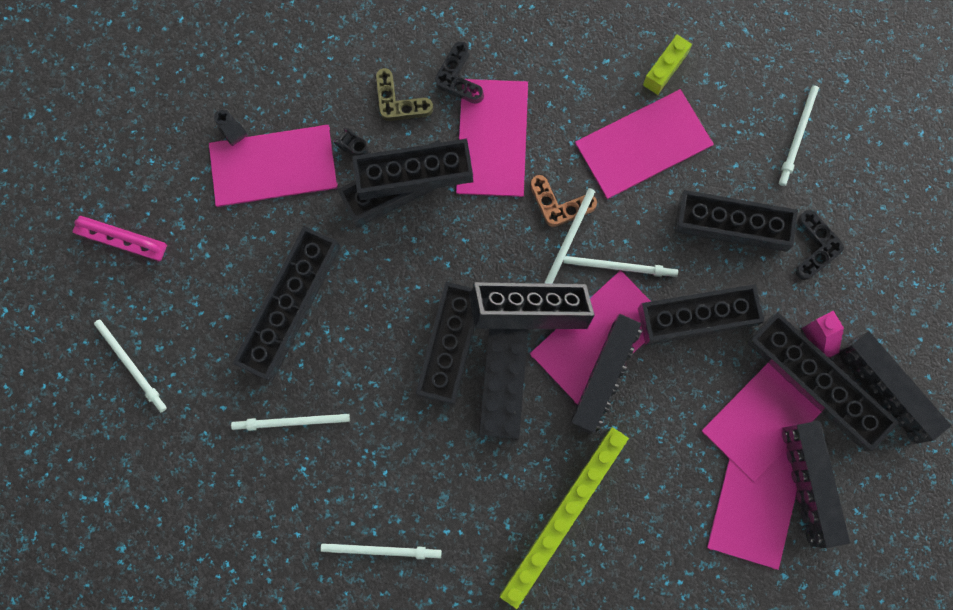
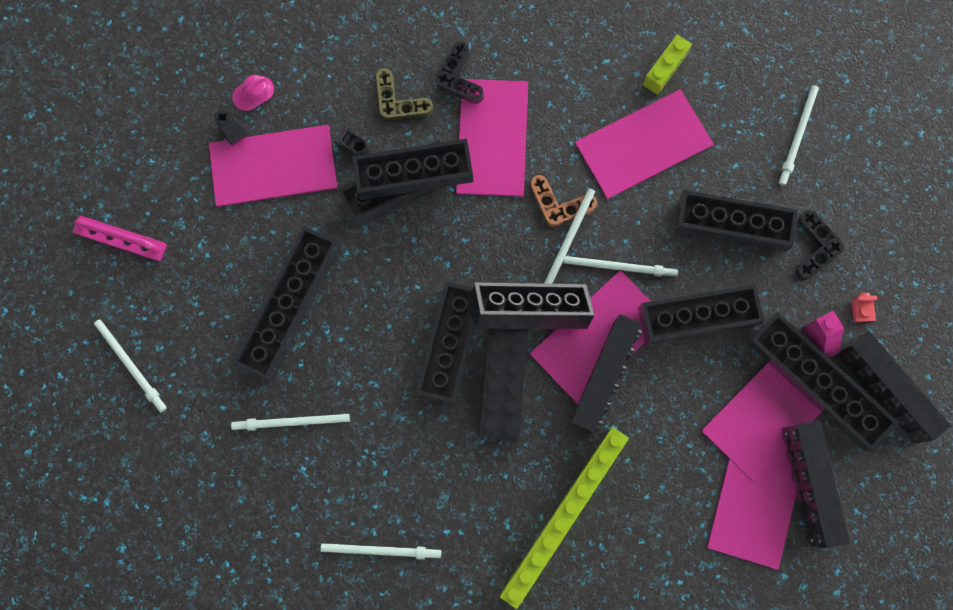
(253, 92): none -> dark pink piece
(863, 308): none -> coral bracket

